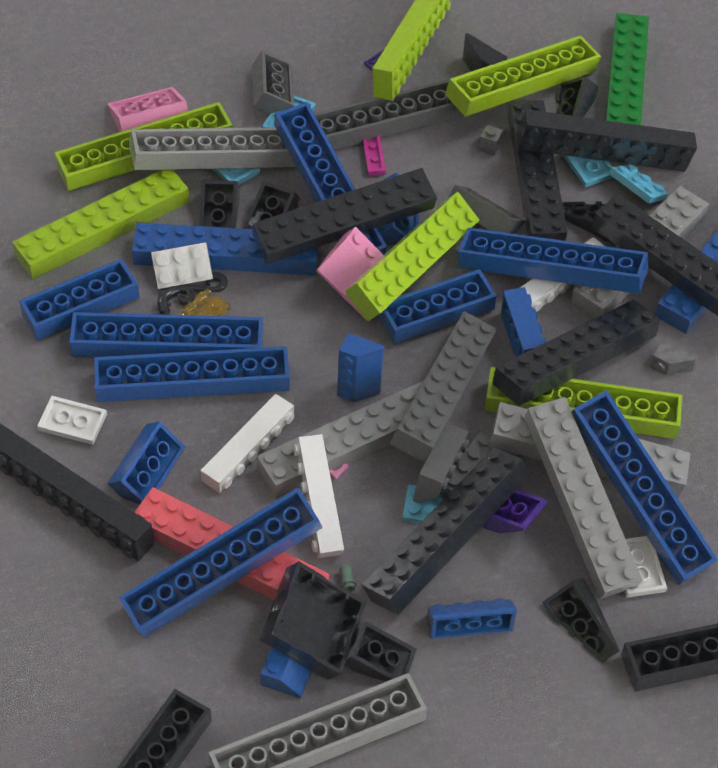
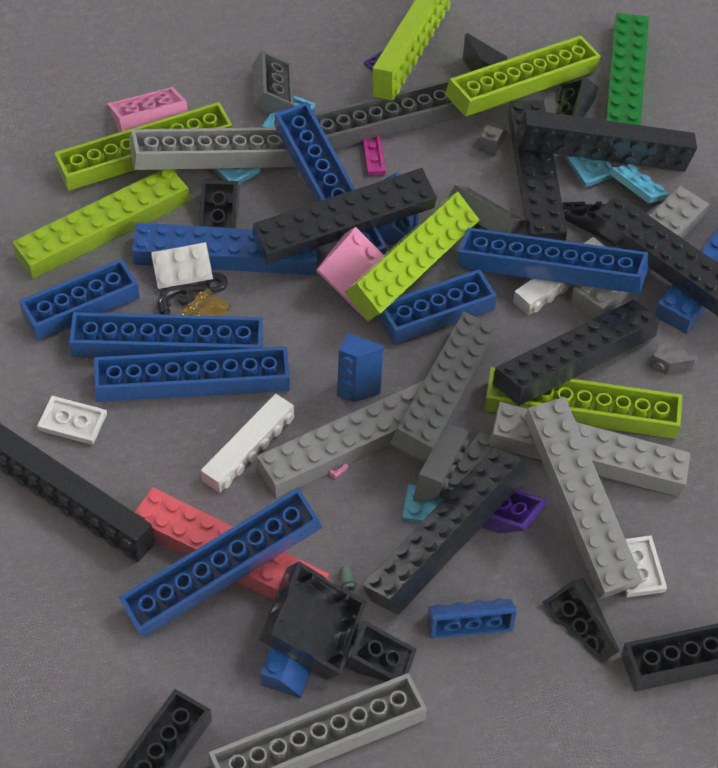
(146, 463): blue slope -> none
(270, 202): black slope -> none
(319, 494): white brick -> none
(520, 321): blue slope -> none
(643, 488): blue brick -> none

